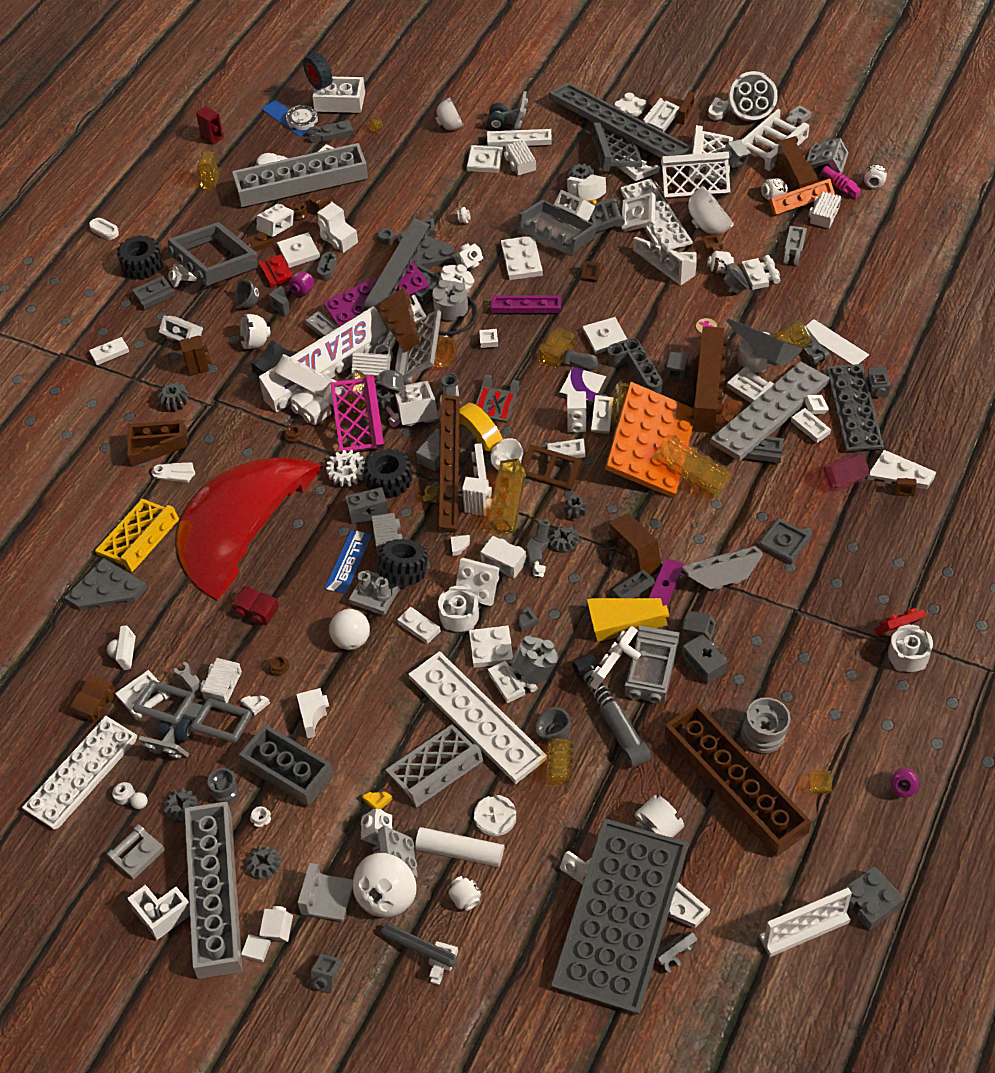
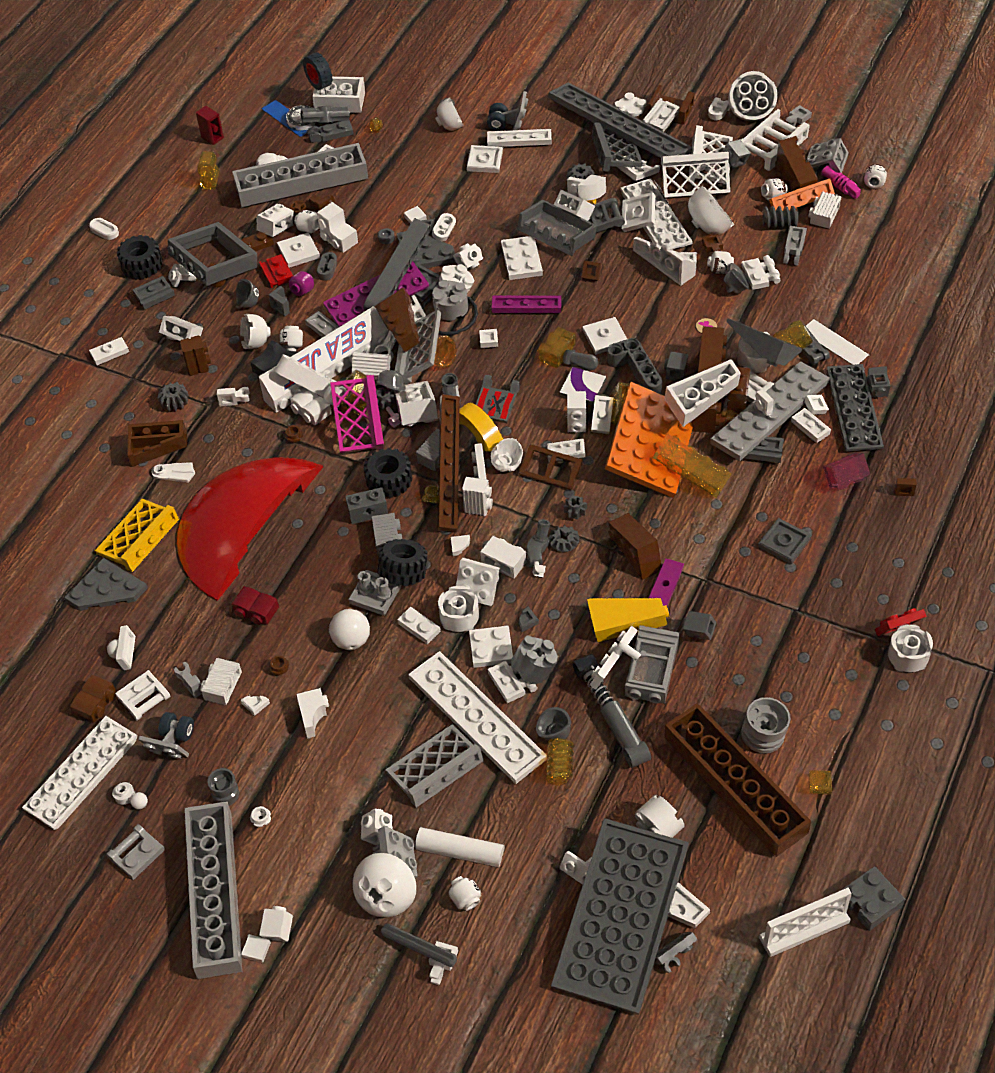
(160, 914): white brick -> none
(173, 810): dark grey gear -> none
(193, 711): dark grey bar -> none
(230, 396): none -> white plate
(263, 871): dark grey gear -> none
(286, 765): dark grey brick -> none
(291, 338): none -> white head
(307, 221): none -> white head
(324, 115): none -> dark grey piece
(324, 895): light grey bracket -> none
(324, 972): dark grey bracket -> none
(346, 468): white gear -> none
(348, 561): blue sticker -> none
(377, 800): yellow tile -> none
(413, 213): none -> white tile
(443, 227): none -> white plate
(463, 215): white plate -> none
(495, 815): white tile -> none
(507, 496): clear yellow brick -> none
(520, 158): white brick -> none
(634, 585): dark grey plate -> none
(699, 392): none -> white wedge
(705, 659): dark grey brick -> none
(725, 568): light grey wedge -> none
(738, 396): none -> reddish brown brick
(764, 402): none -> white plate
(779, 216): none -> dark grey piece
(892, 466): white wing -> none
(904, 789): magenta head -> none

